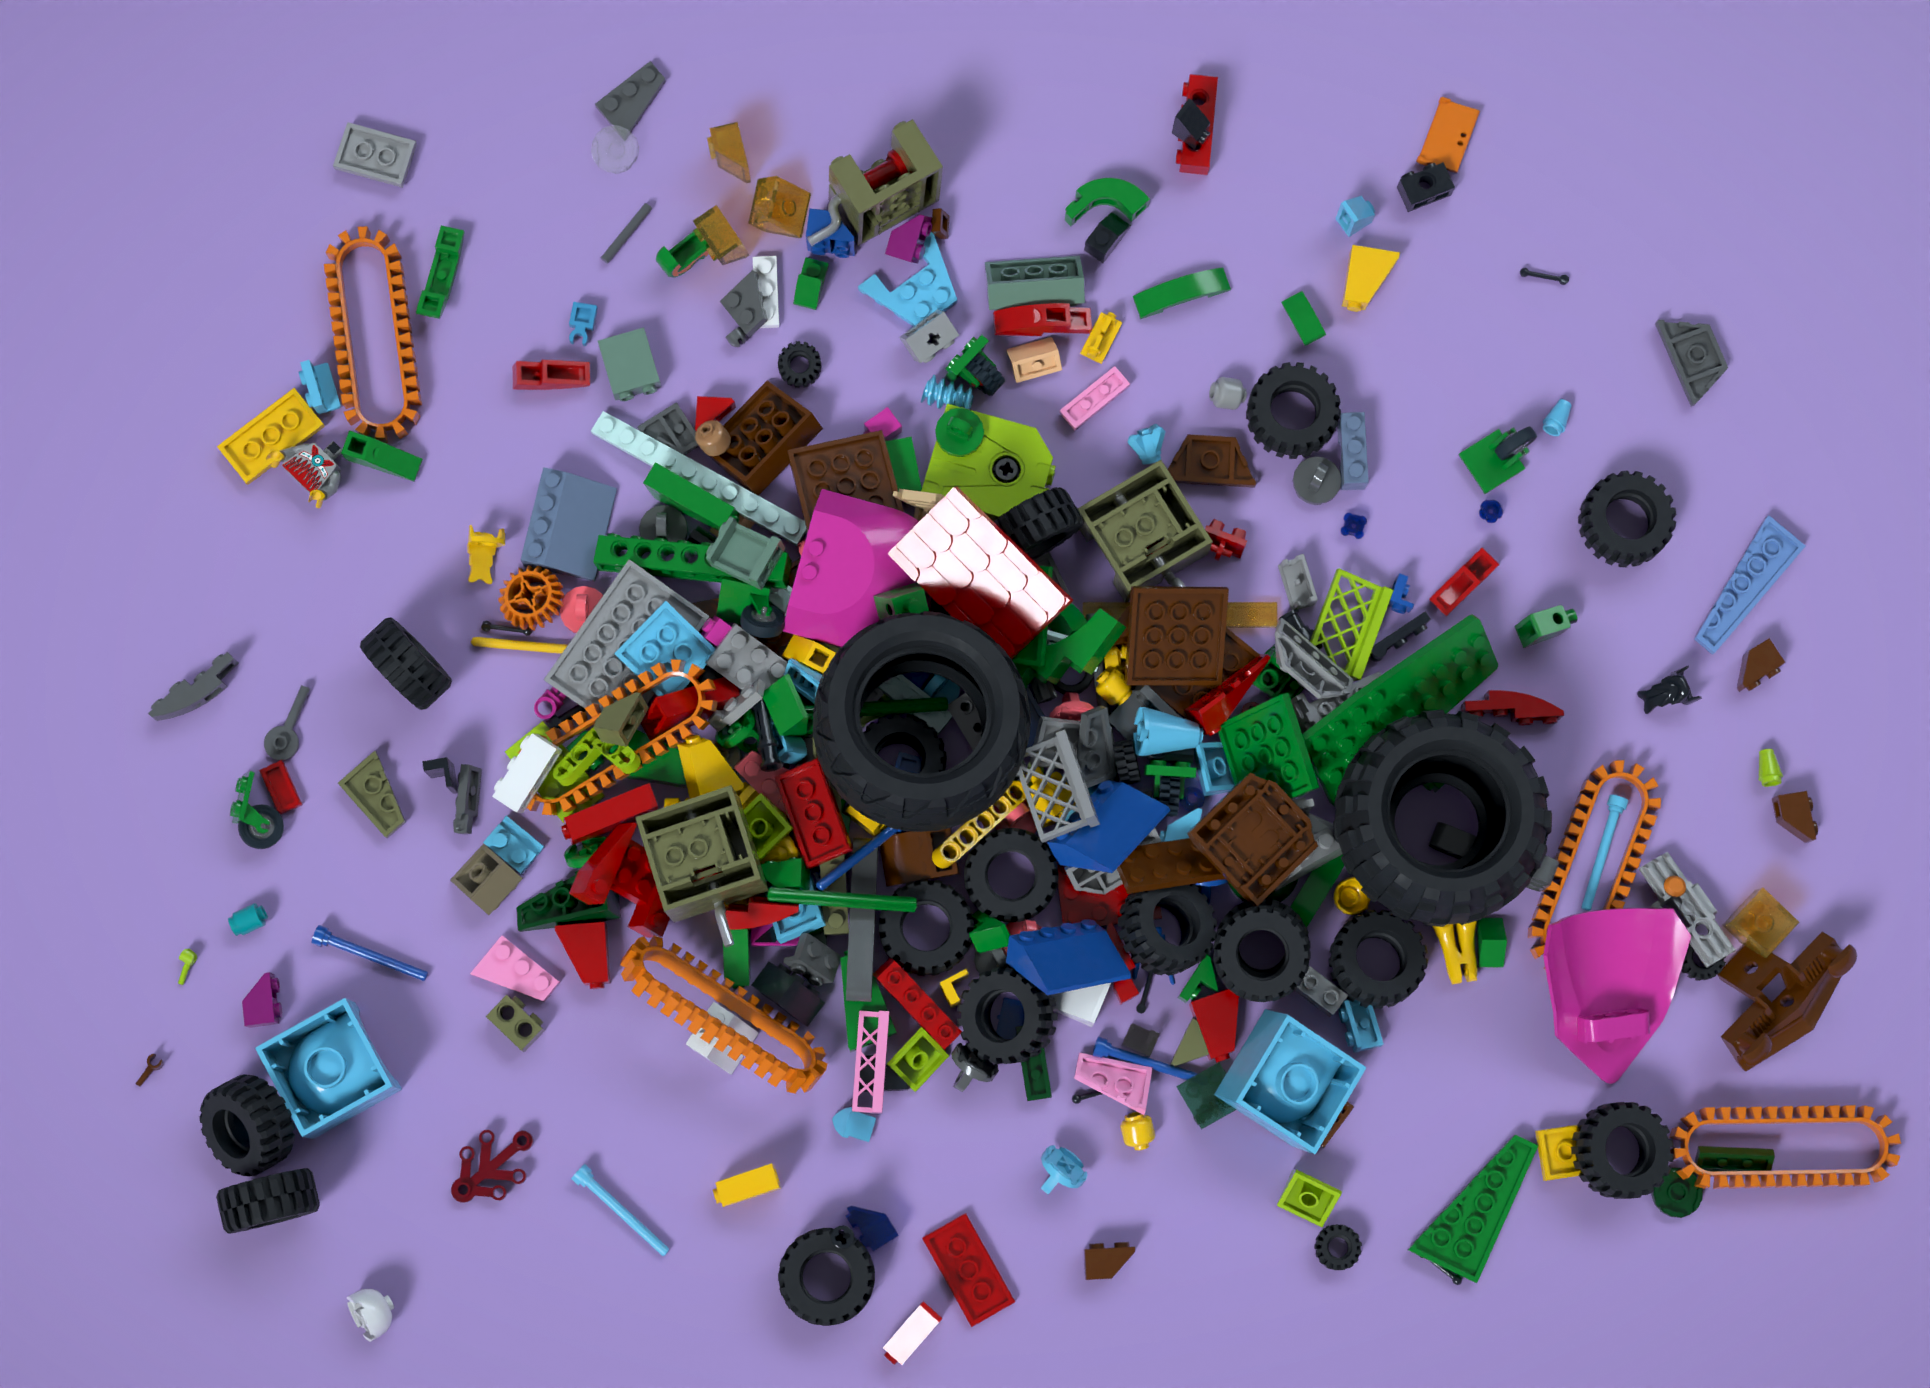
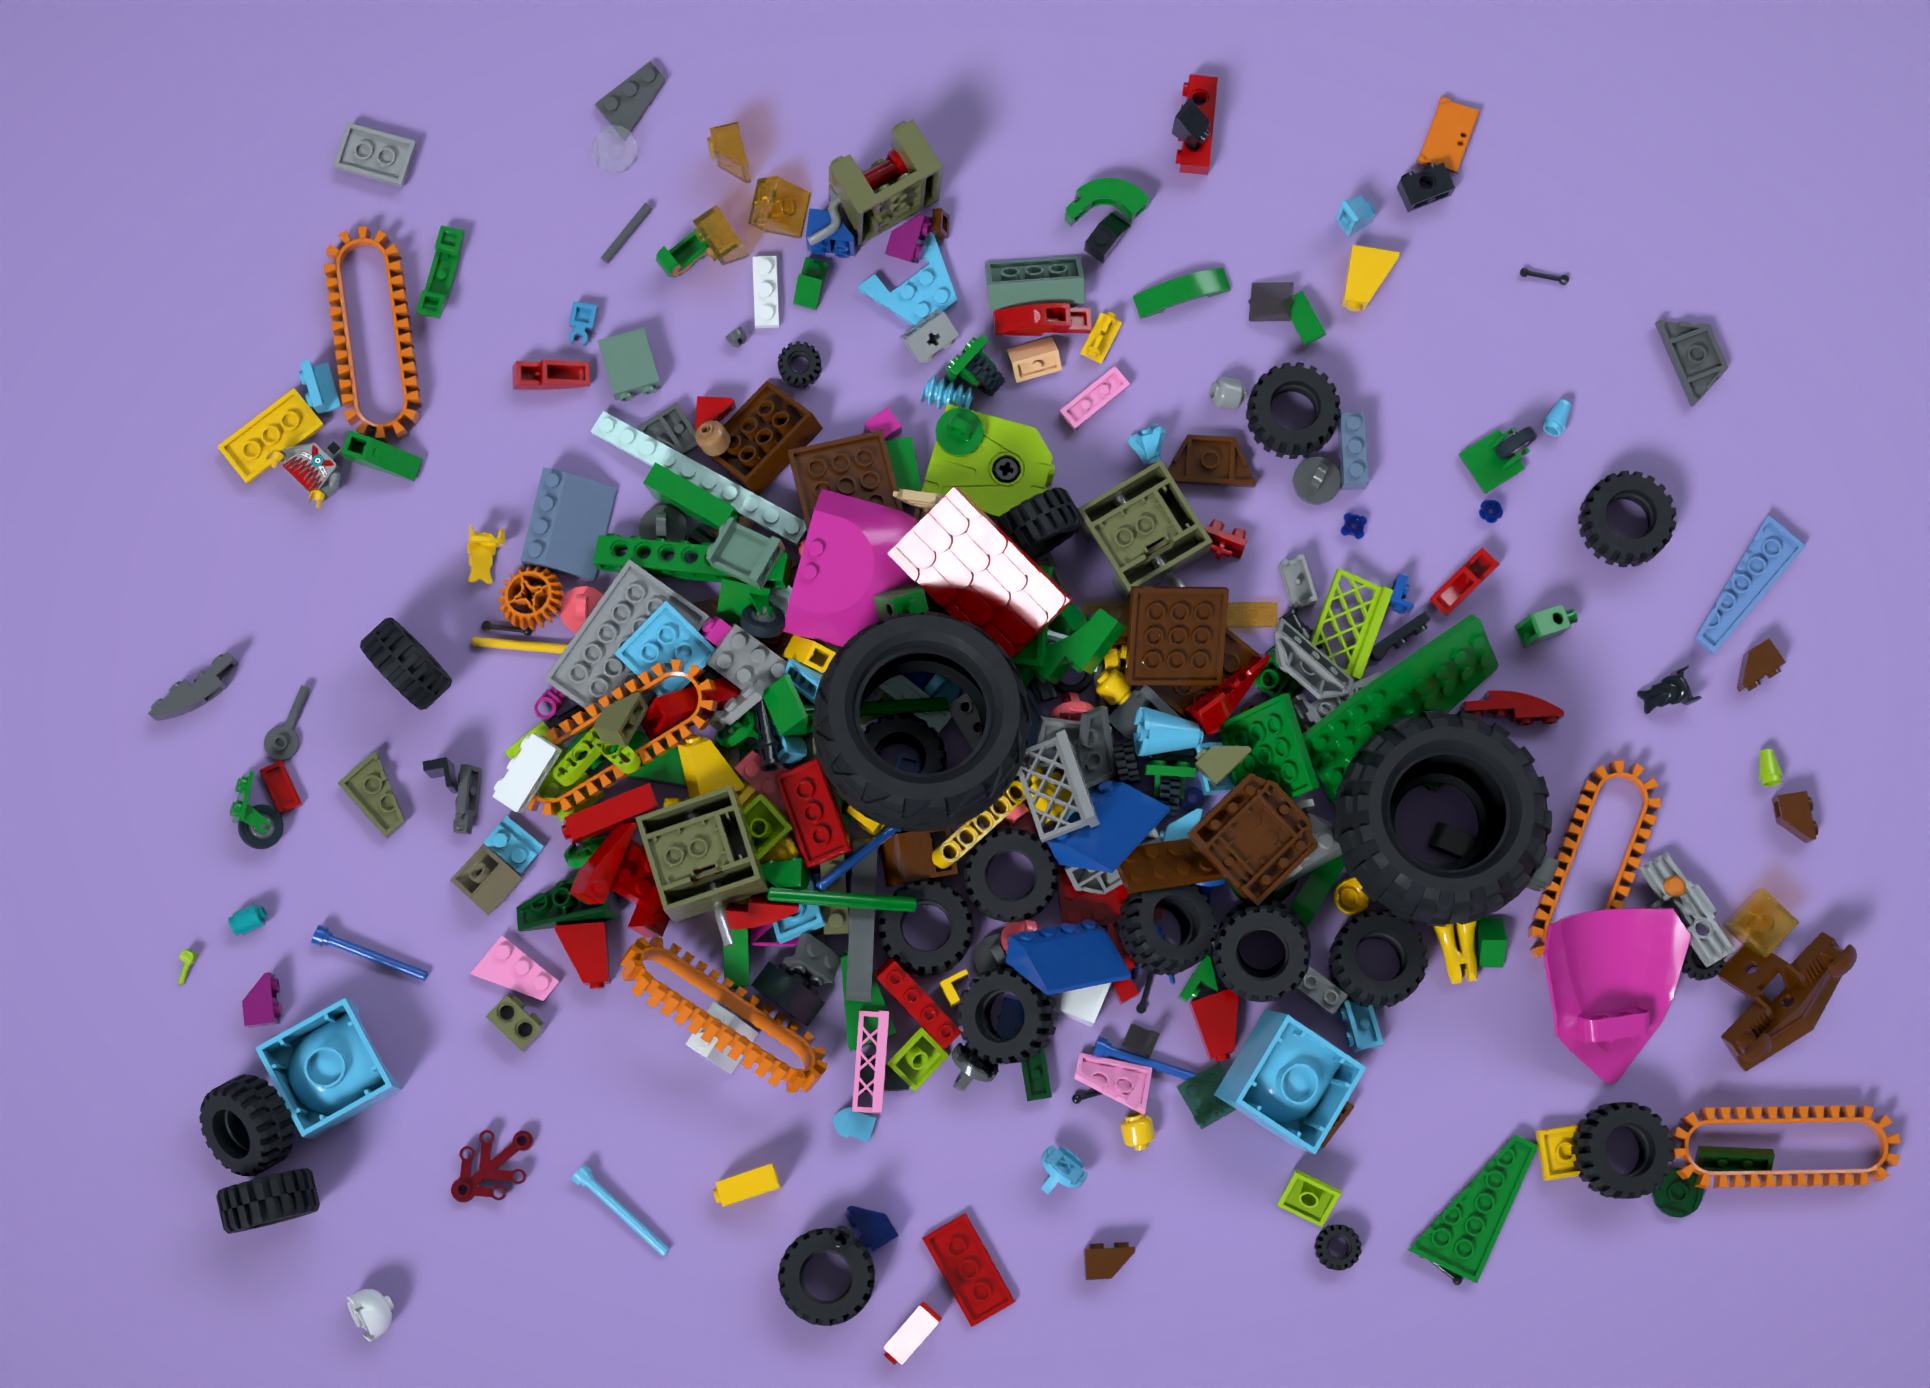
(150, 1068): reddish brown hand -> none
(746, 304): dark grey wing -> none
(988, 933): green slope -> none
(1191, 1046): olive slope -> none
(1220, 761): none -> olive slope
(1271, 301): none -> clear smoke piece
(1616, 807): medium azure piece -> none

